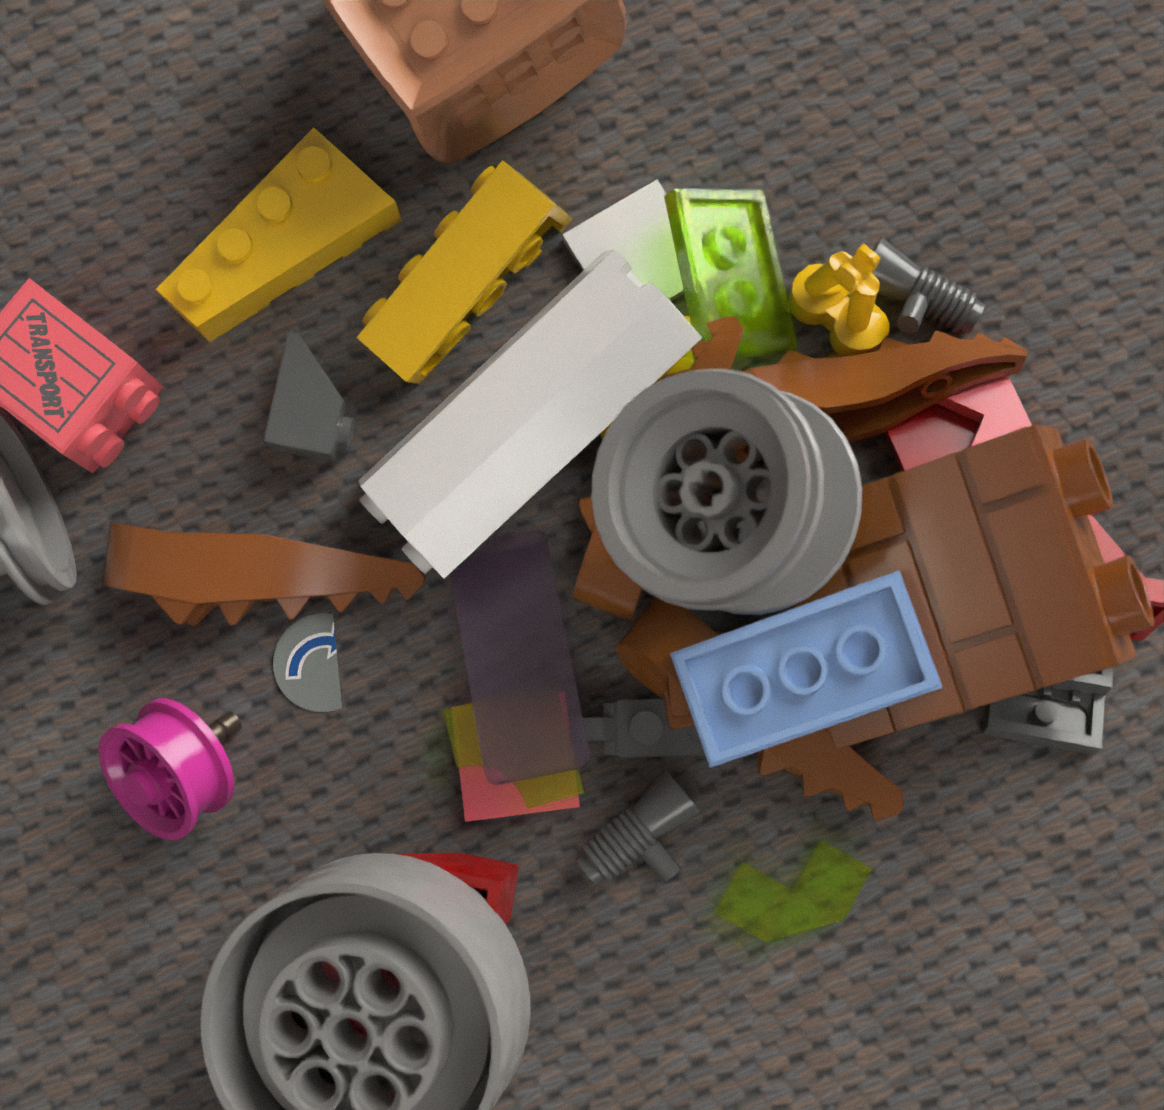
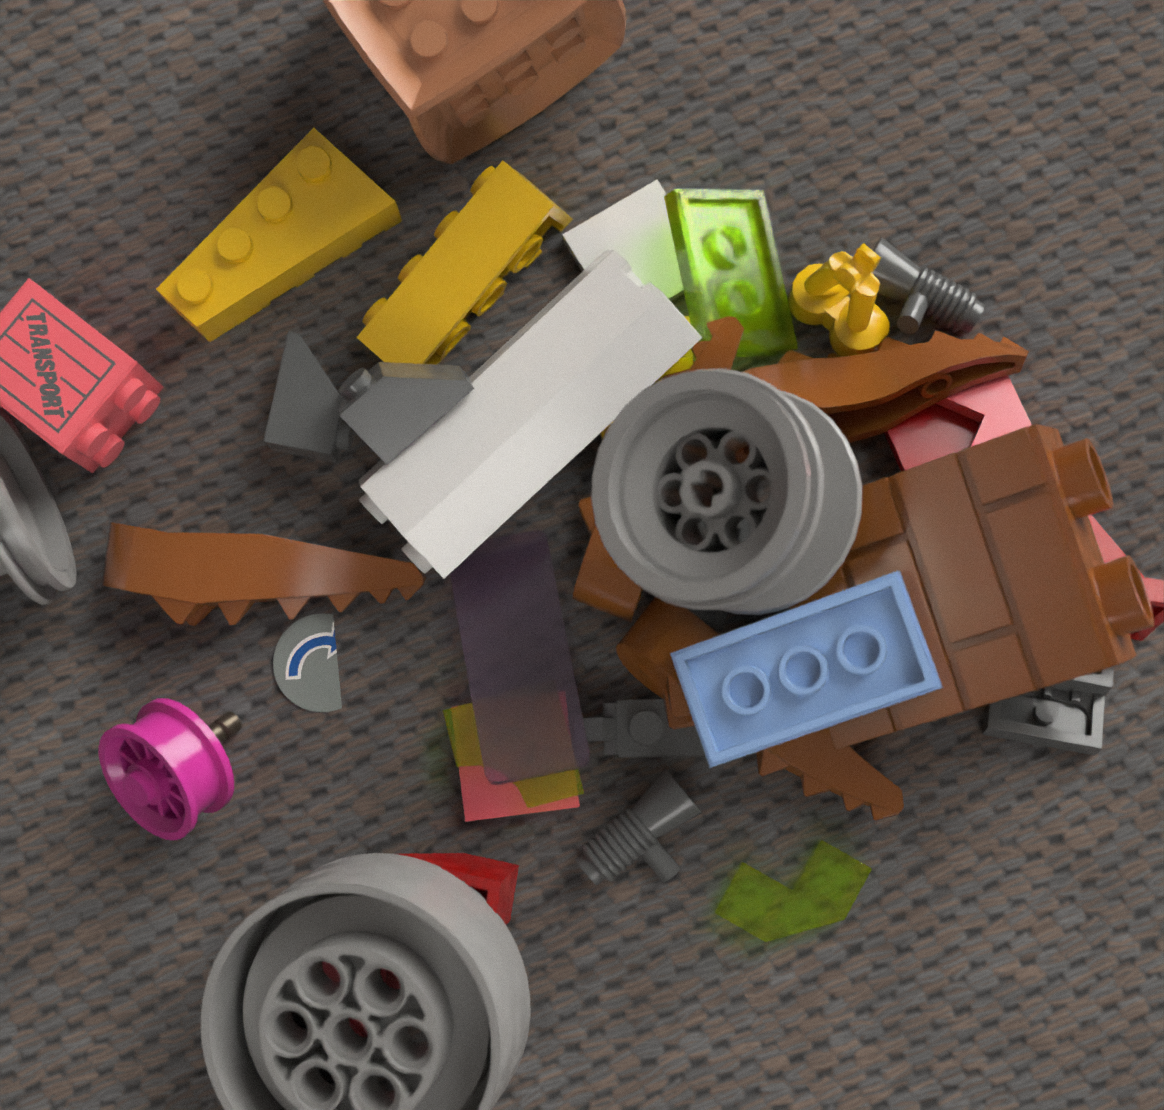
(399, 402): none -> dark grey slope

